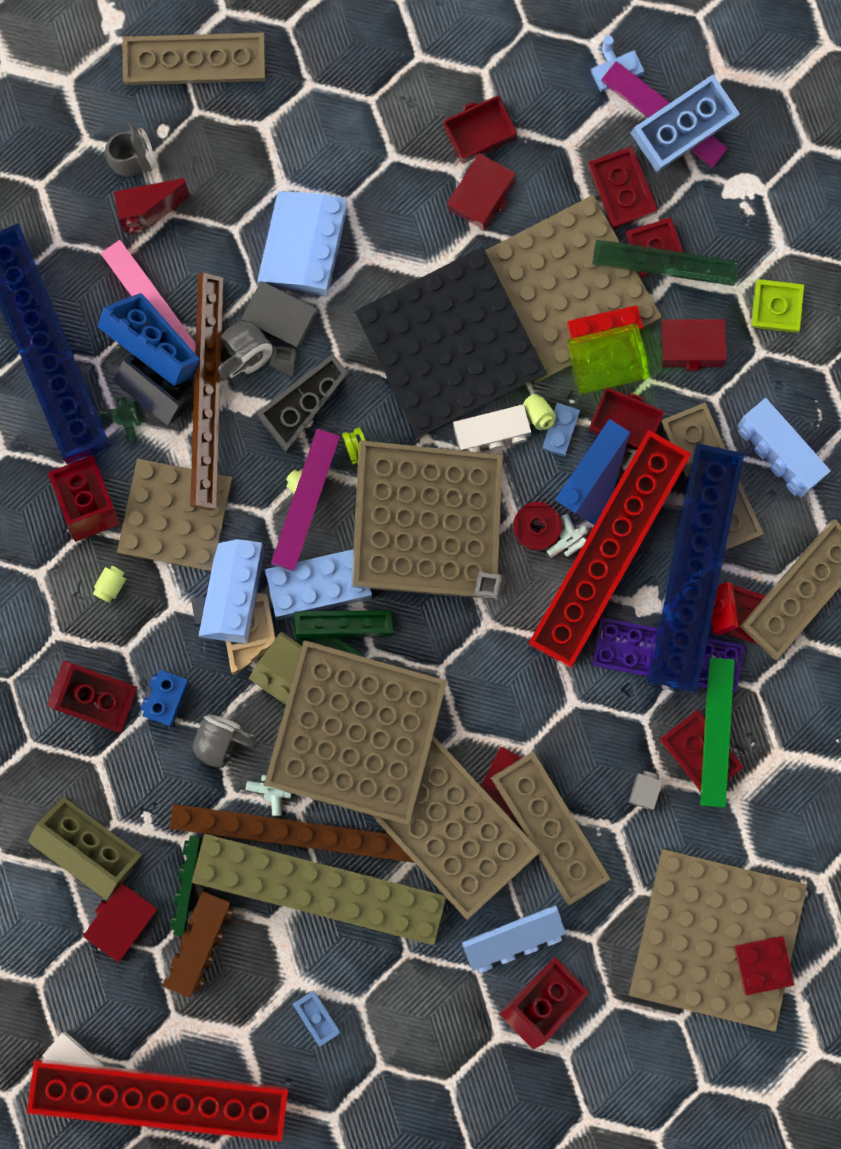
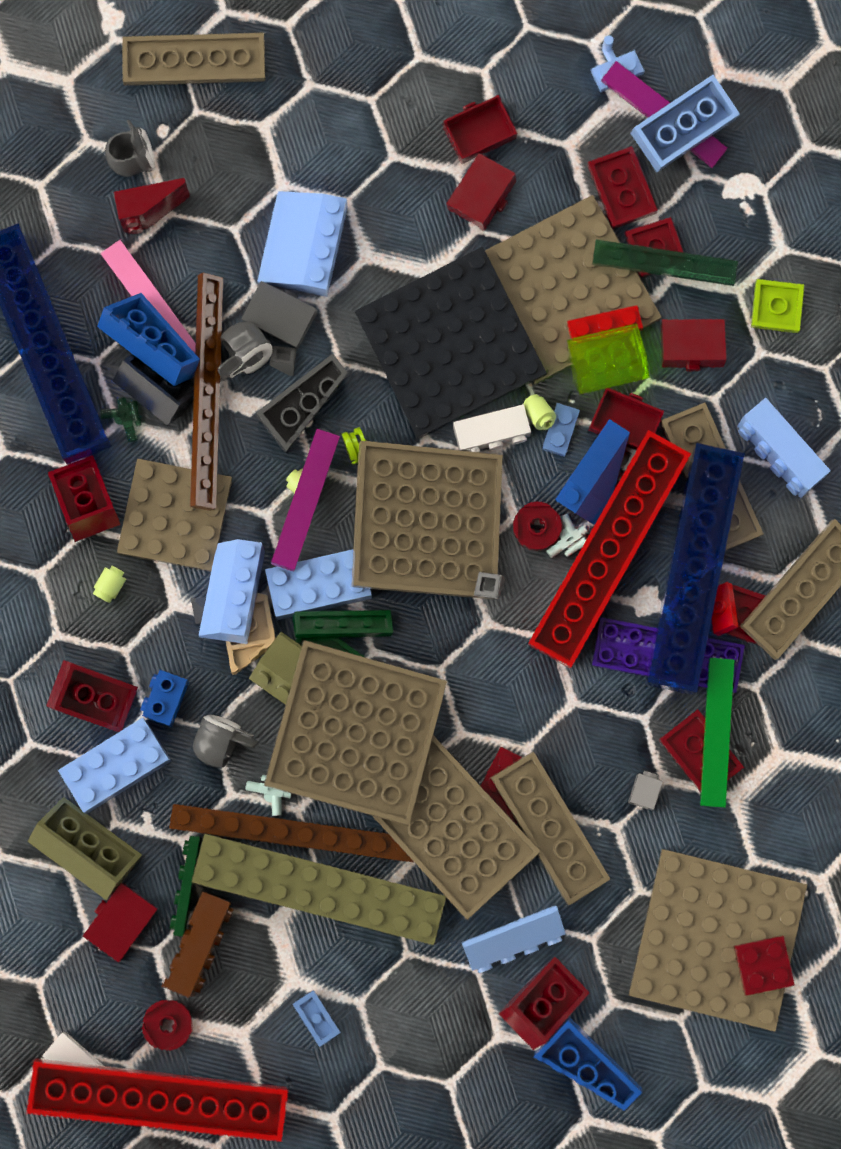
(114, 765): none -> light blue brick
(163, 1038): none -> dark red plate
(583, 1060): none -> blue wedge

